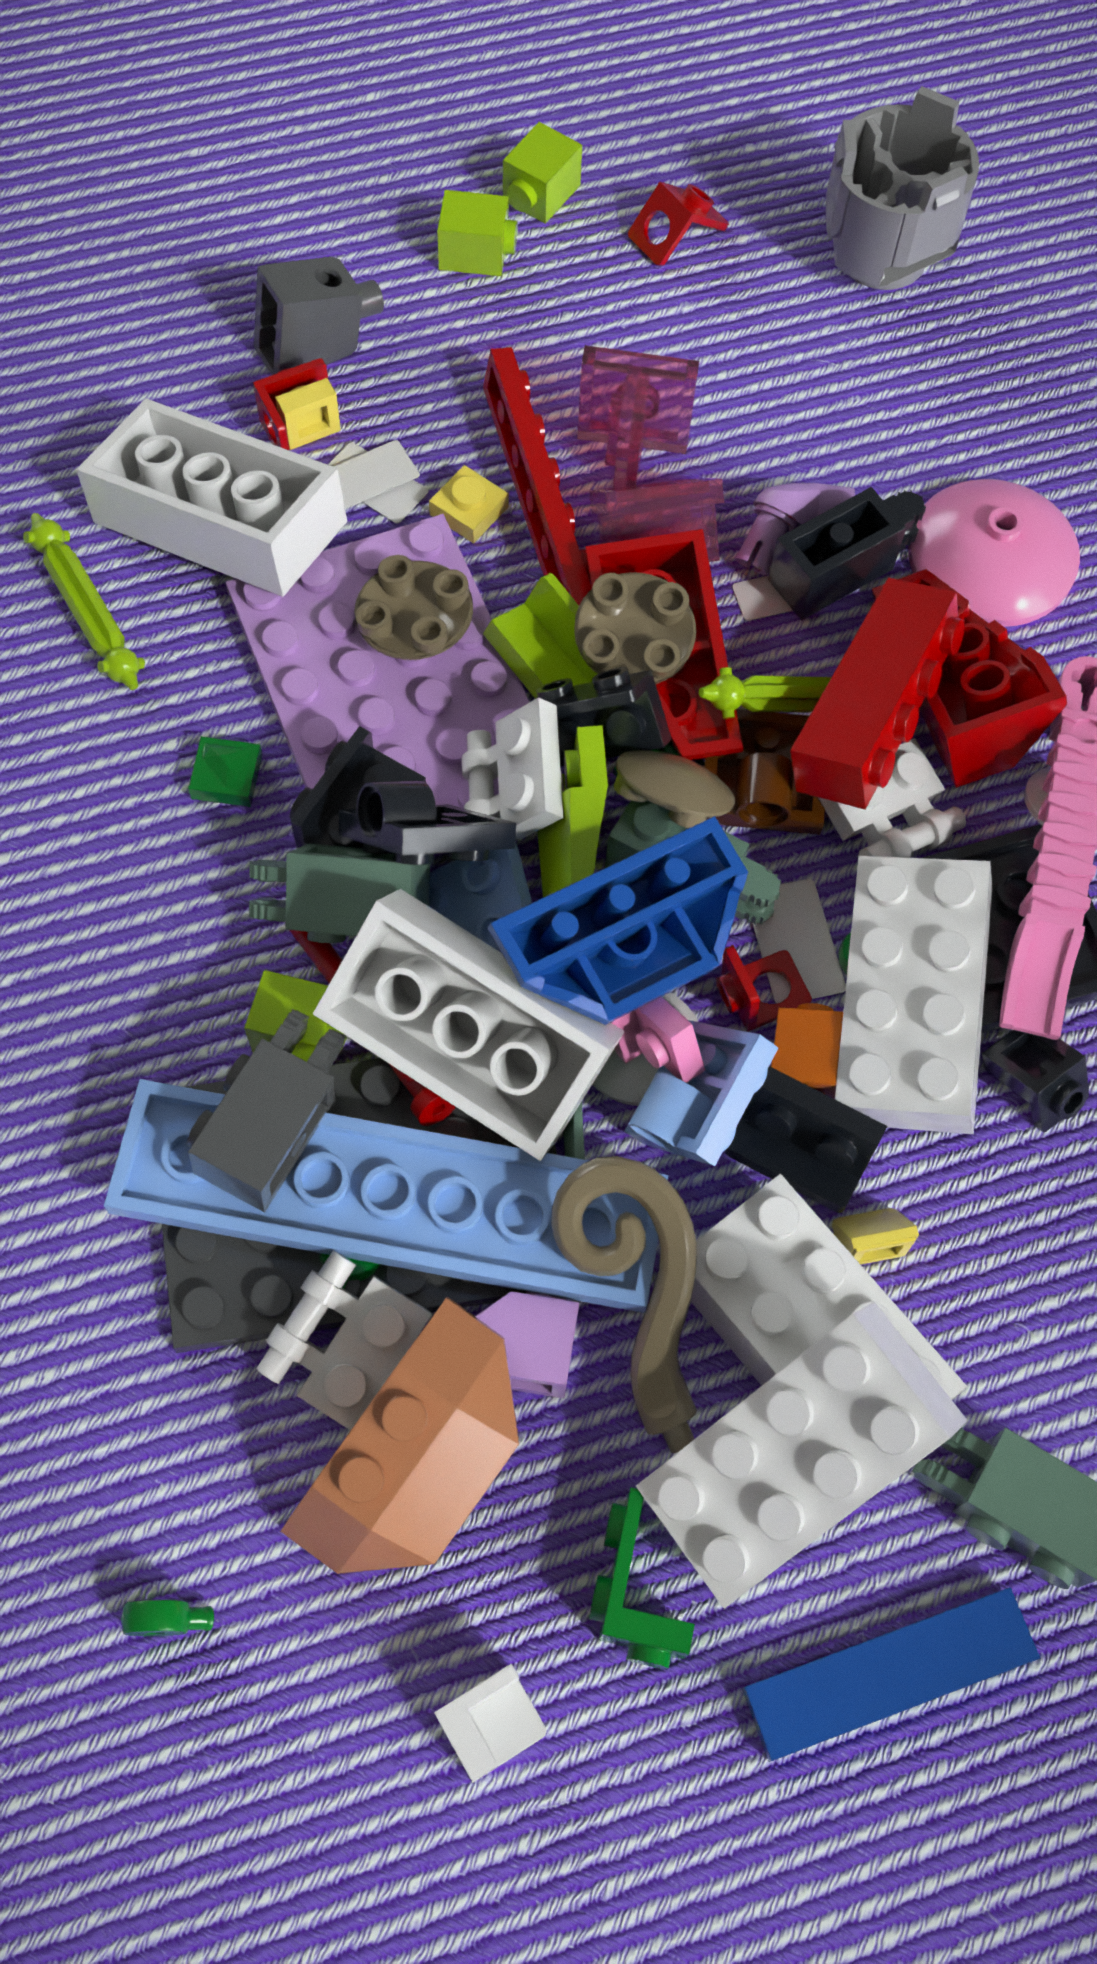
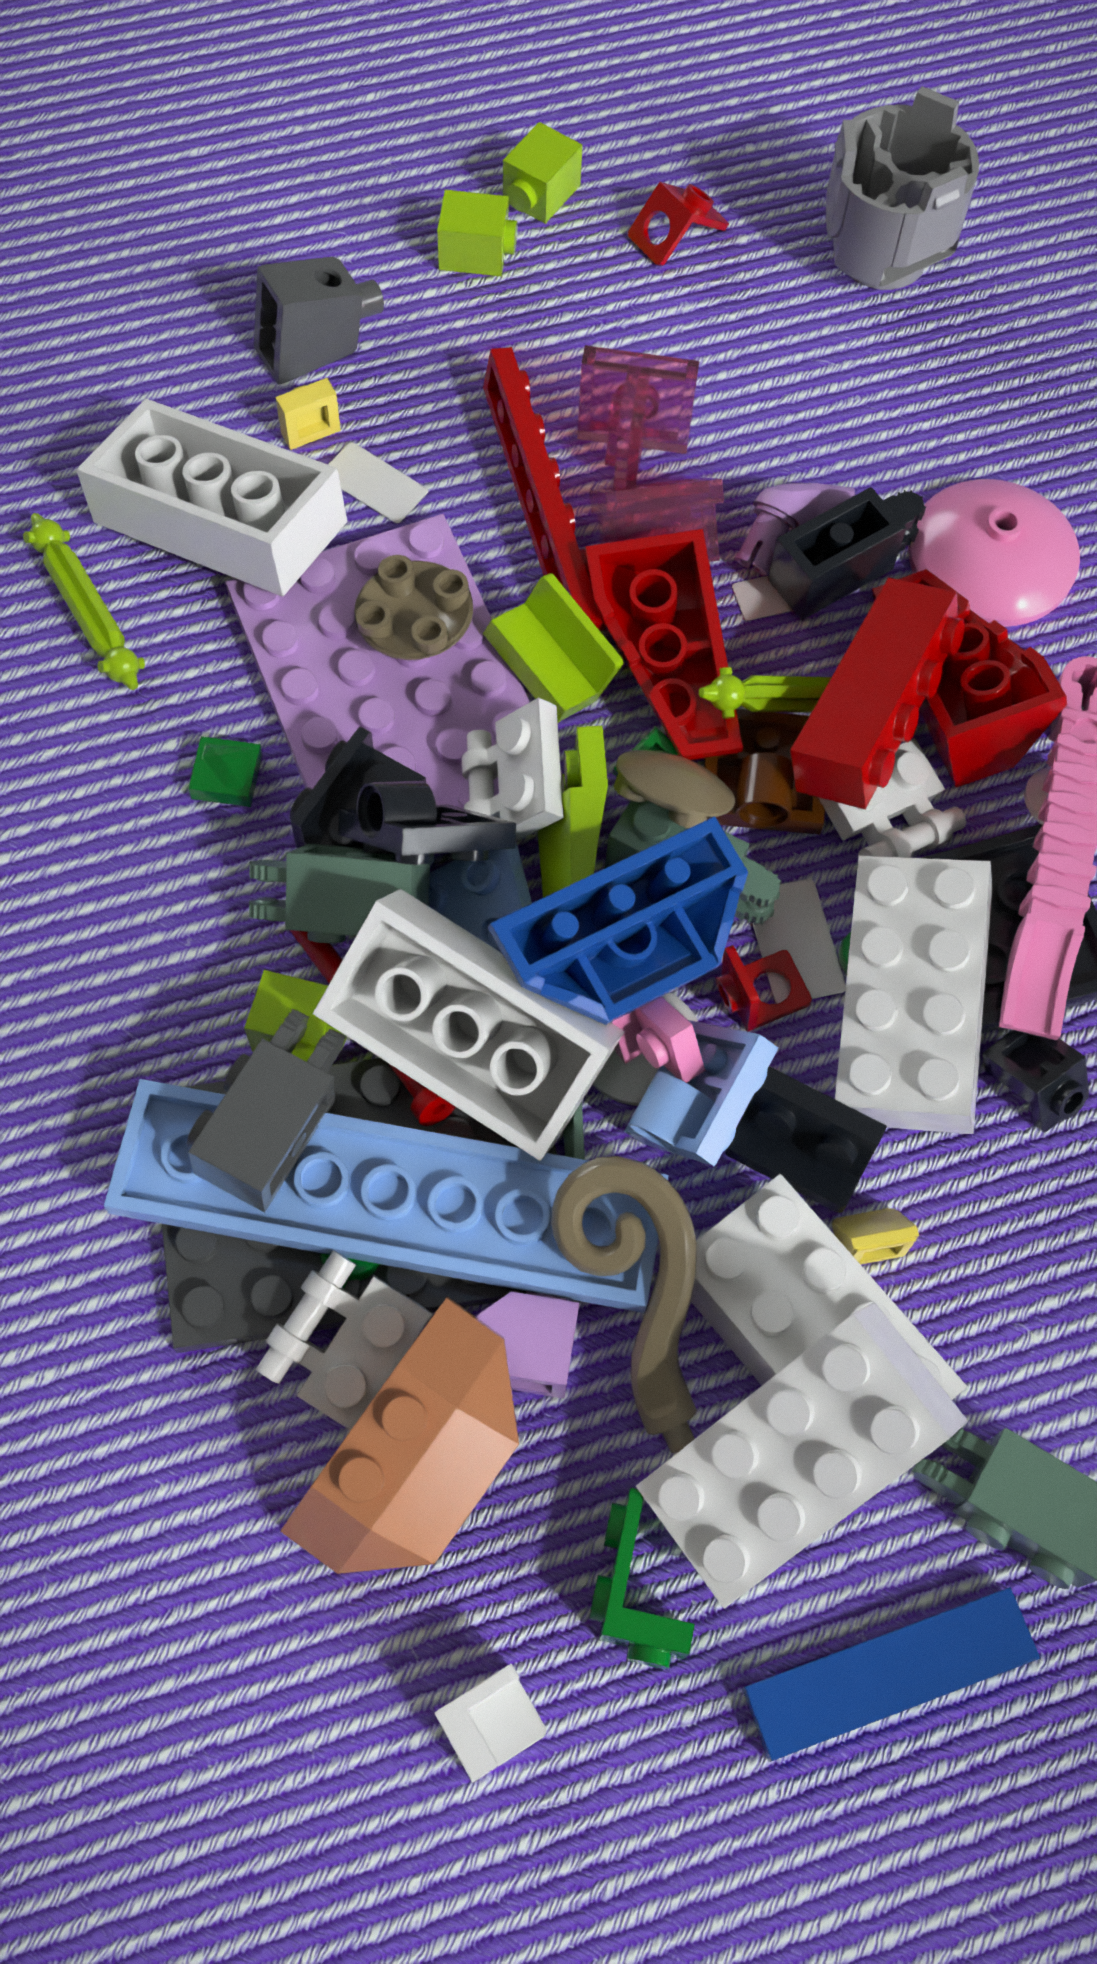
(164, 1618): green piece -> none
(278, 384): red bracket -> none
(375, 473): white sticker -> none
(469, 503): light yellow plate -> none
(617, 701): black bracket -> none
(635, 625): dark tan dish -> none
(809, 1045): orange brick -> none

